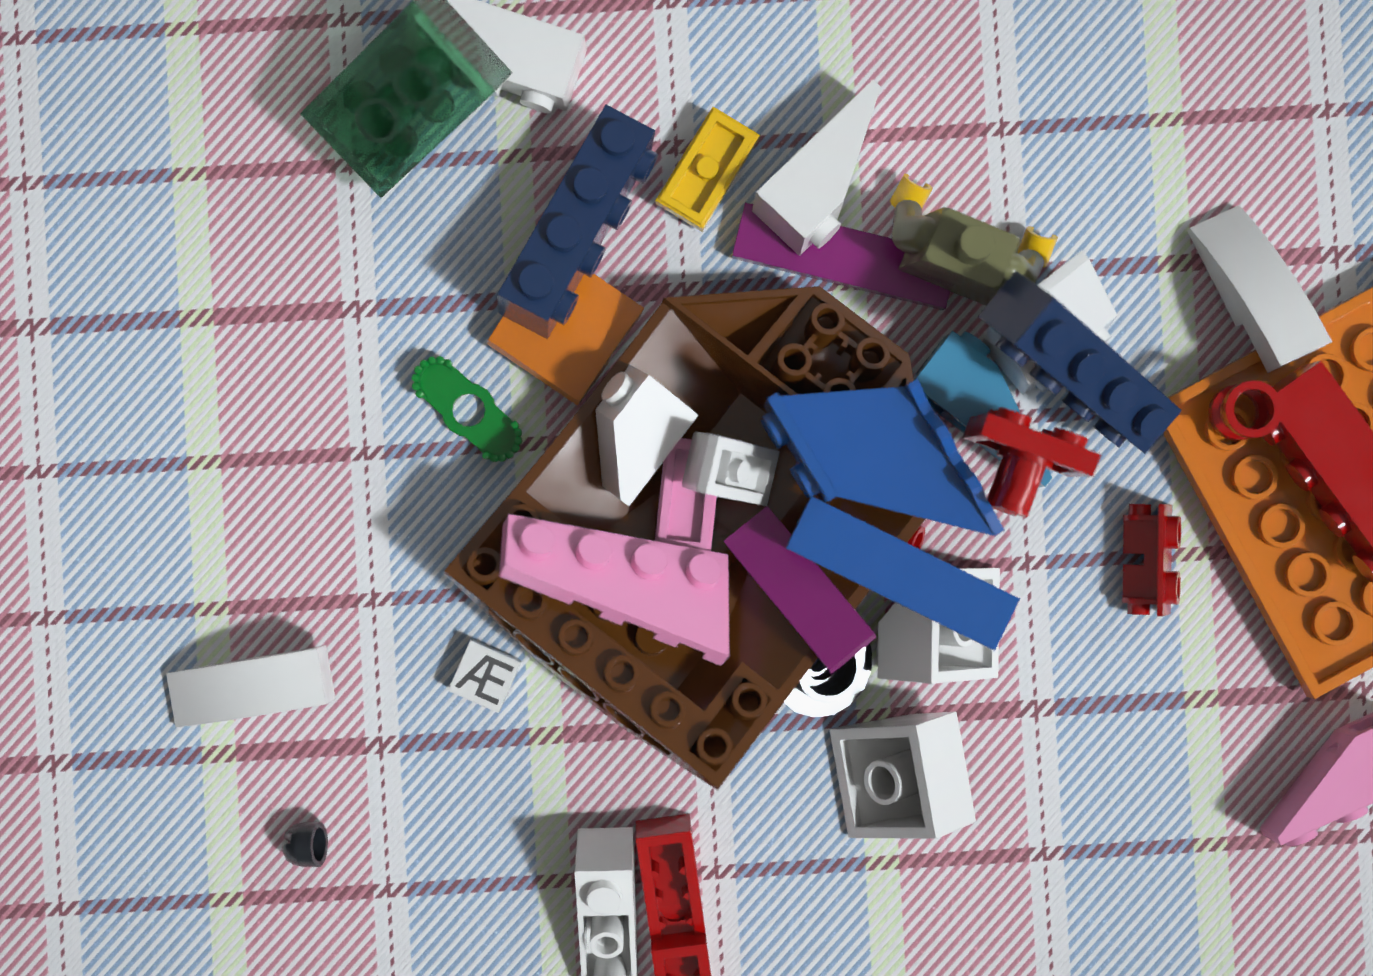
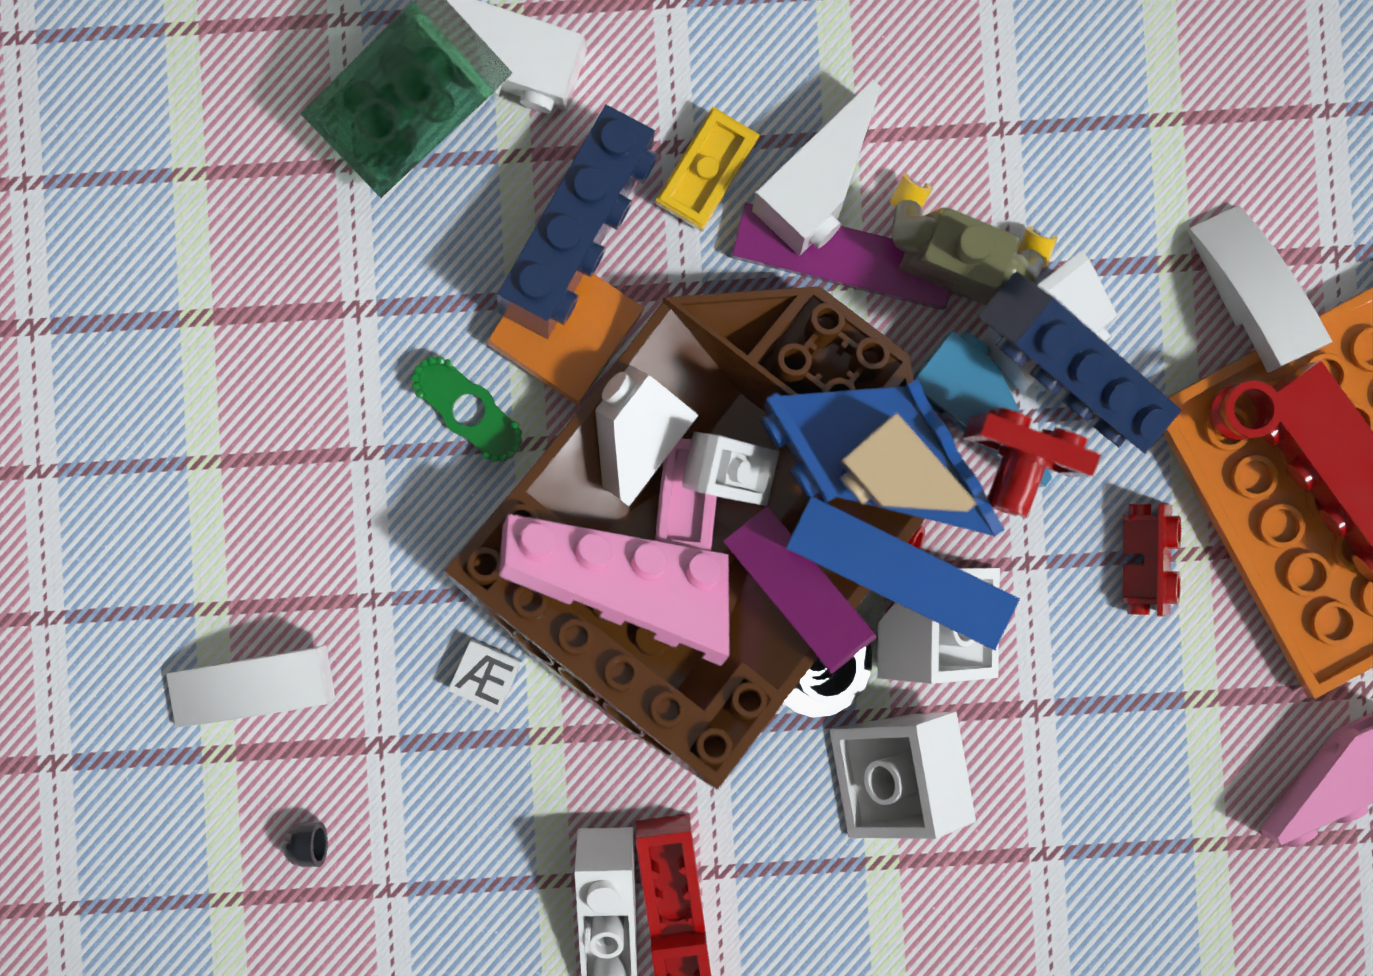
(901, 472): none -> tan slope

